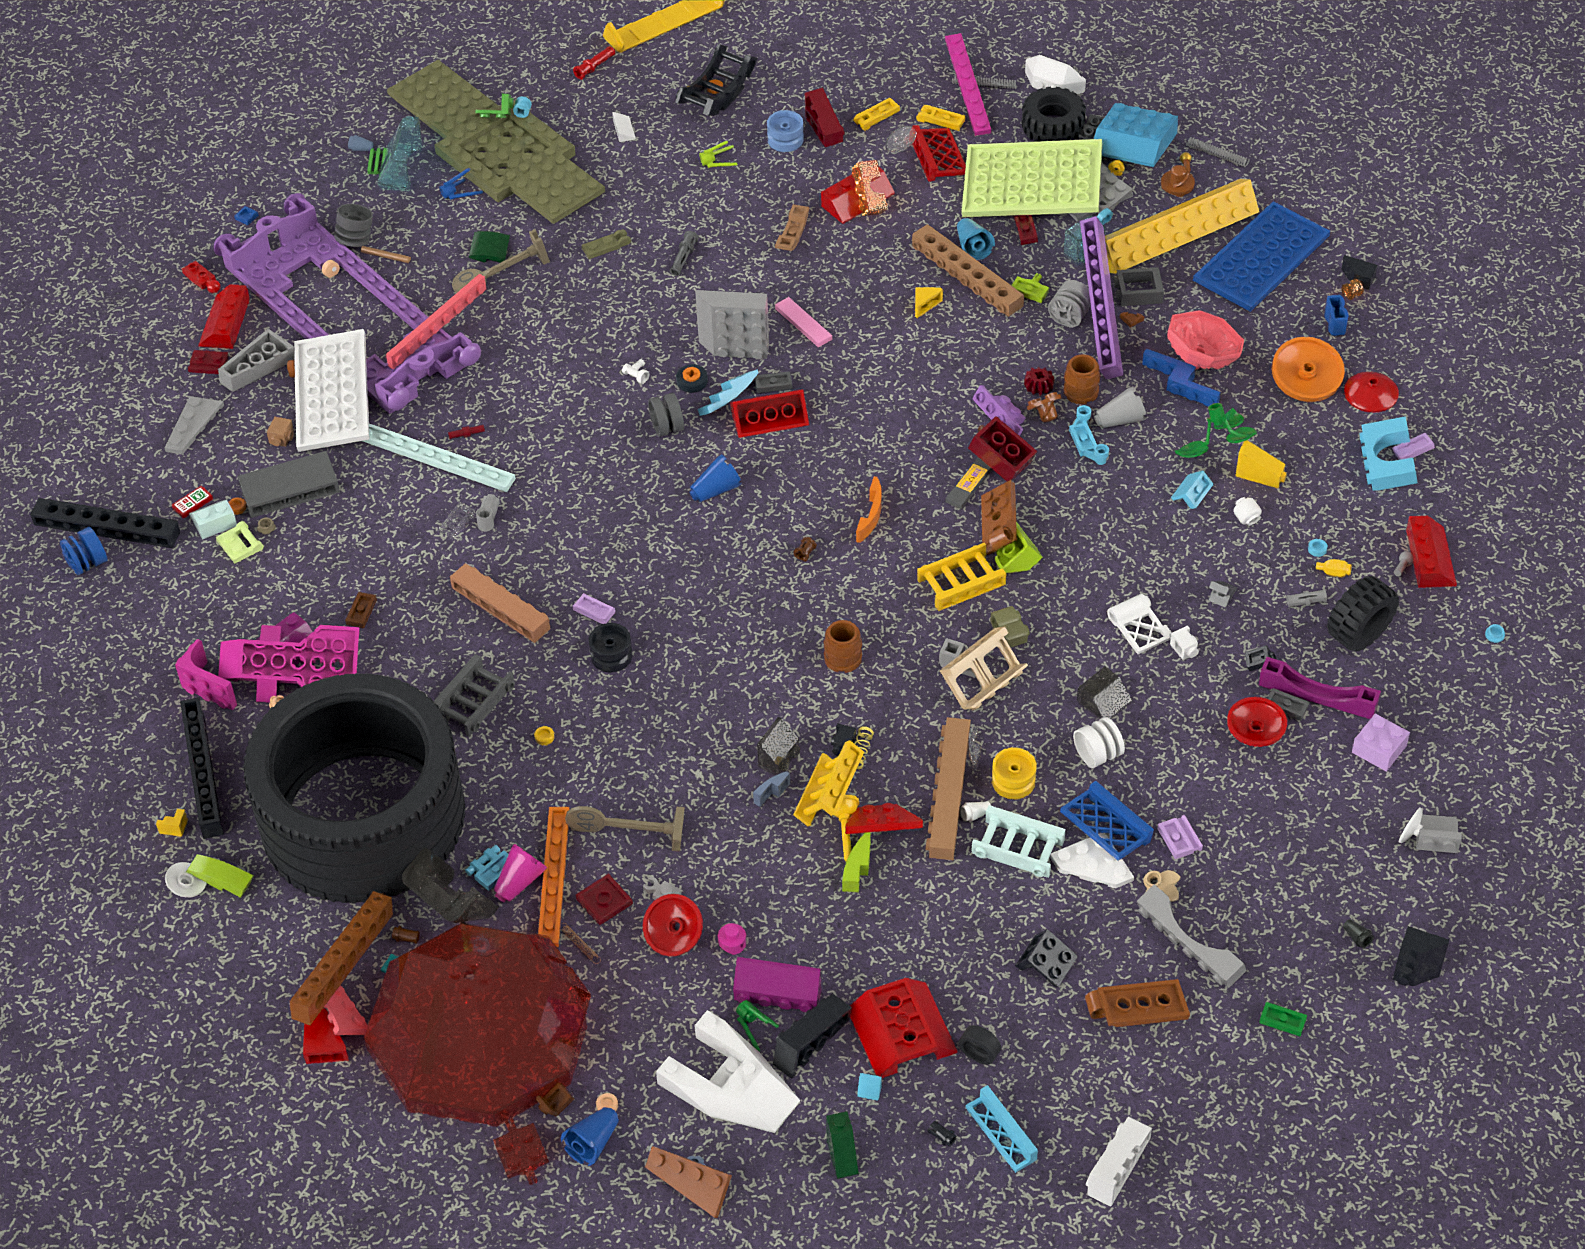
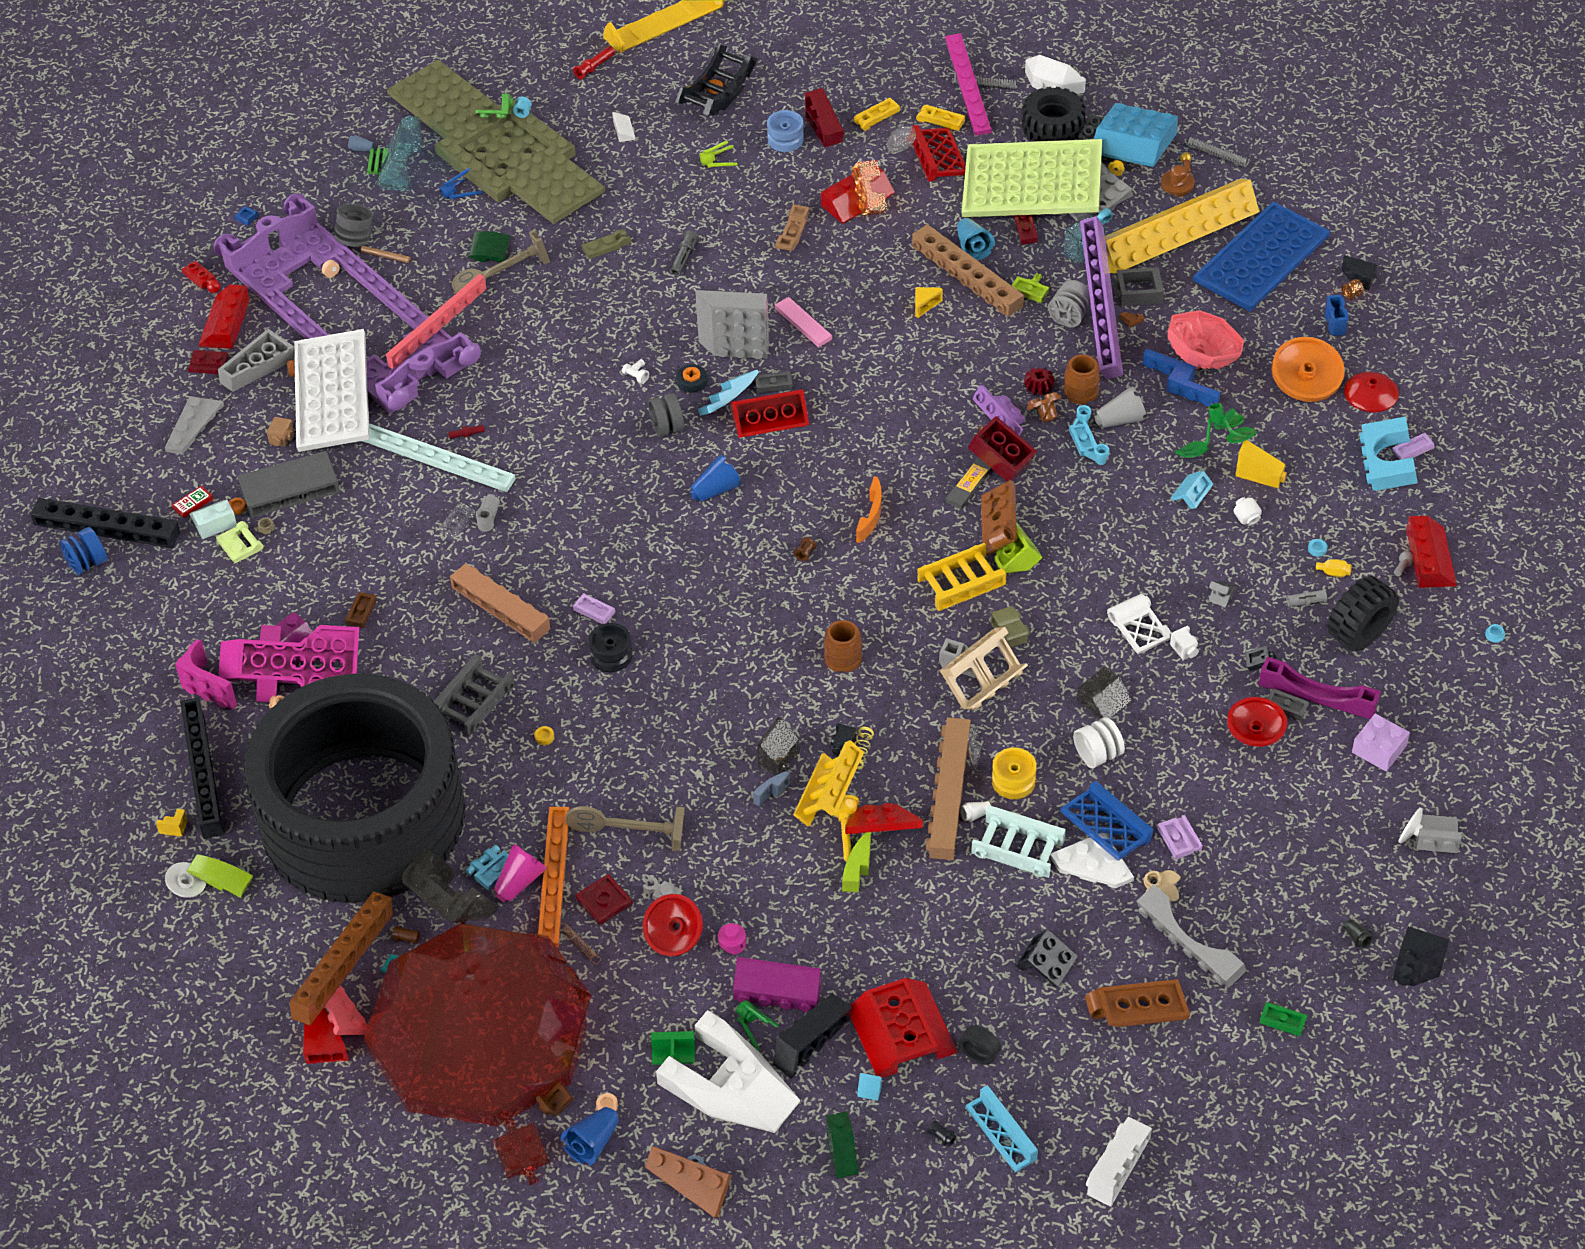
(674, 1044): none -> green panel

